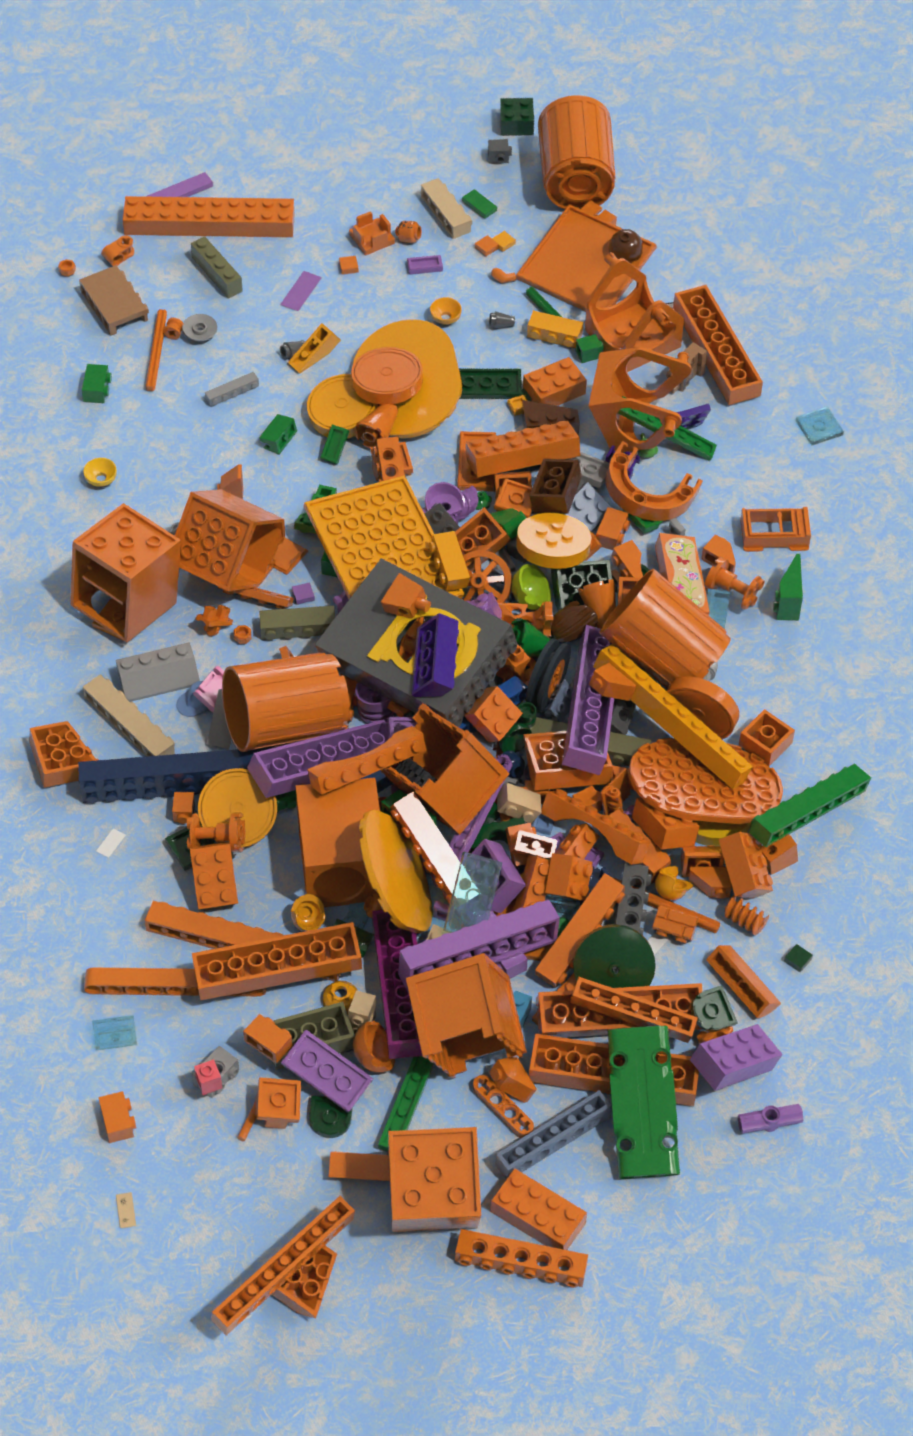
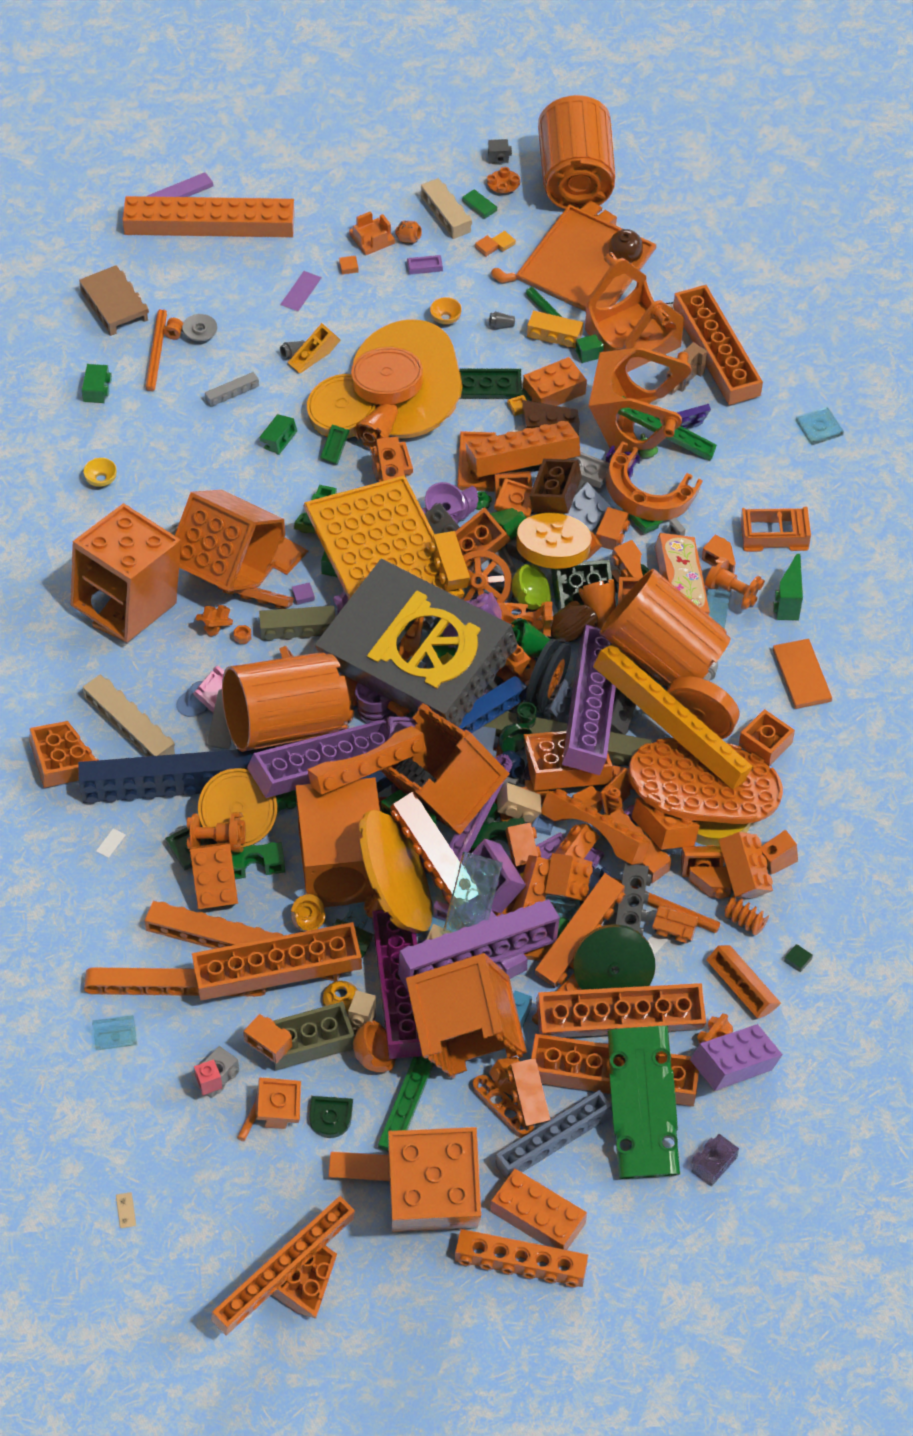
(67, 267): orange tile -> none
(116, 1116): orange brick -> none
(118, 251): orange piece -> none
(157, 672): light grey slope -> none
(183, 806): orange brick -> none
(216, 267): olive brick -> none
(233, 481): orange slope -> none
(267, 855): none -> green arch
(327, 1071): medium lavender tile -> none
(405, 598): orange torso -> none
(435, 657): dark purple slope -> none
(493, 714): orange brick -> none
(503, 180): none -> orange dish
(516, 116): dark green brick -> none
(528, 1093): none -> orange brick
(532, 844): brick -> none
(612, 683): orange slope -> none
(632, 1009): orange brick -> none
(669, 886): light orange helmet -> none
(712, 1170): none -> clear purple brick
(713, 1010): tile -> none
(757, 1120): medium lavender piece -> none
(802, 673): none -> orange tile
(809, 805): green brick -> none

